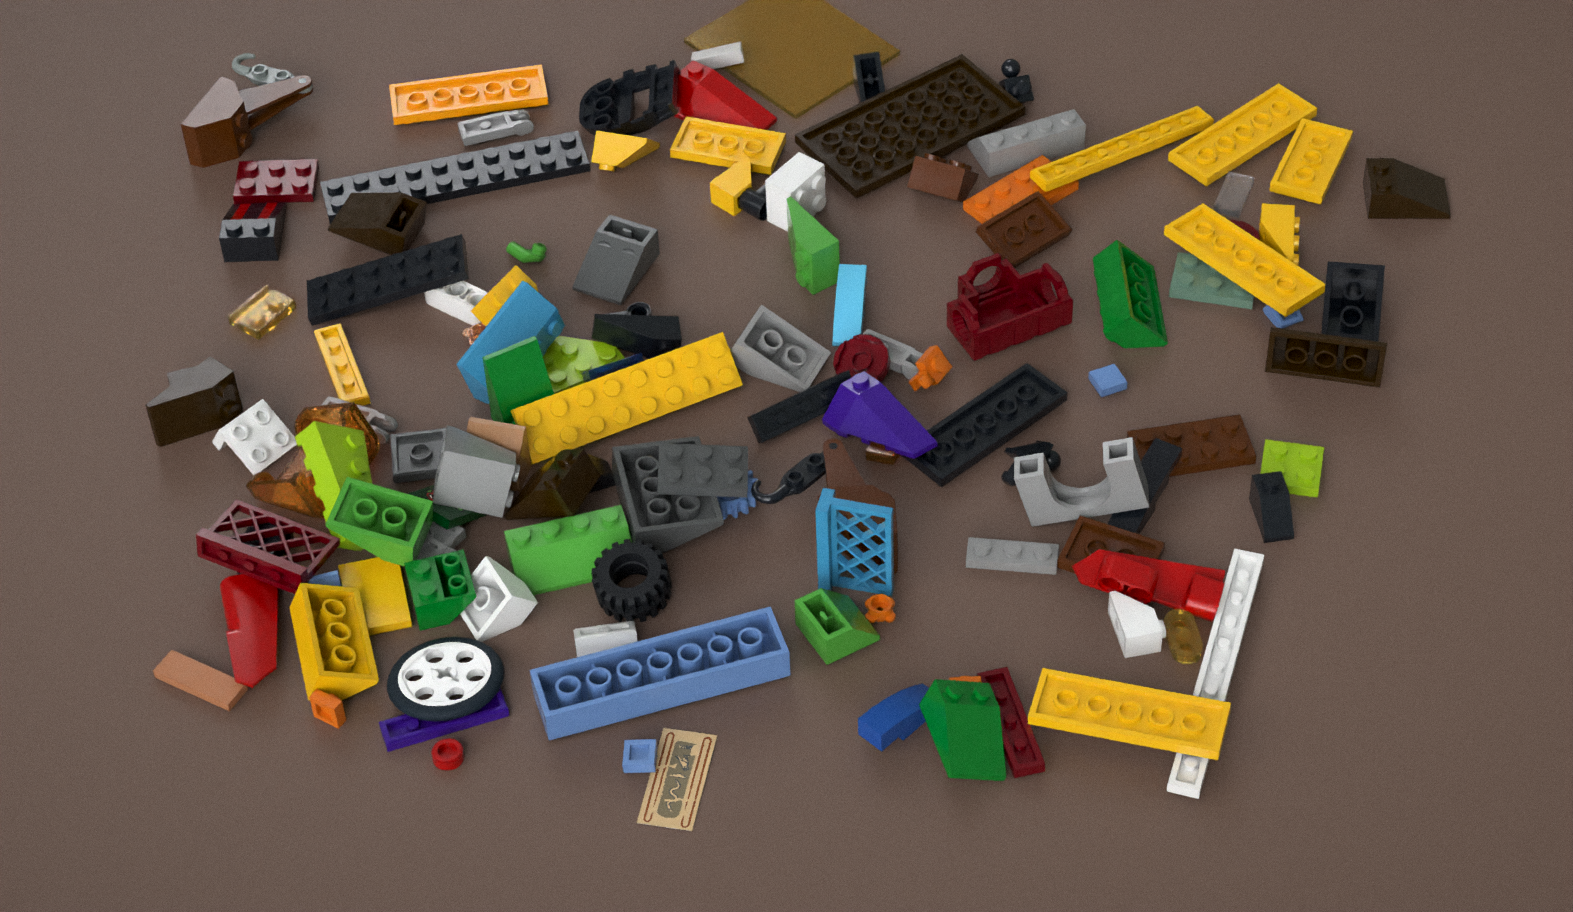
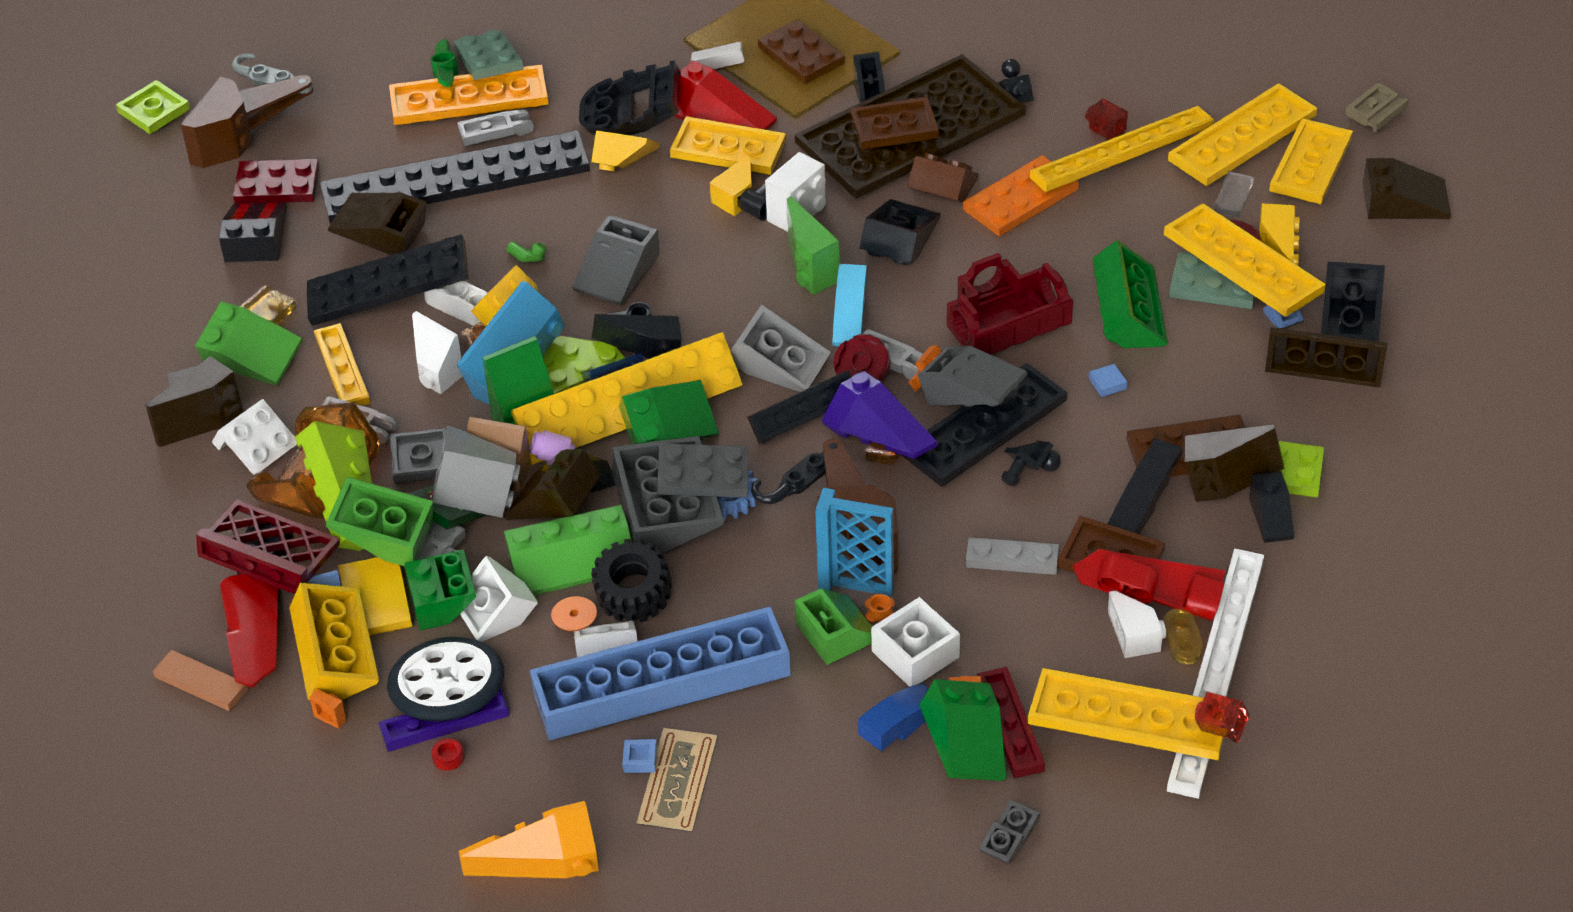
(153, 107): none -> lime plate
(248, 343): none -> bright green slope
(436, 353): none -> white slope
(444, 64): none -> green piece
(487, 54): none -> sand green plate
(548, 444): none -> lavender brick
(549, 848): none -> light orange wedge
(574, 613): none -> orange piece
(668, 413): none -> green slope
(801, 51): none -> reddish brown plate
(894, 123): none -> reddish brown plate
(898, 231): none -> black slope
(915, 642): none -> white brick
(968, 378): none -> dark grey slope
(1010, 832): none -> flat silver slope
(1024, 143): light grey slope -> none
(1024, 230): reddish brown tile -> none
(1052, 502): light grey arch -> none
(1107, 119): none -> clear red brick
(1227, 459): none -> dark brown slope
(1232, 712): none -> clear red brick
(1376, 107): none -> dark tan plate

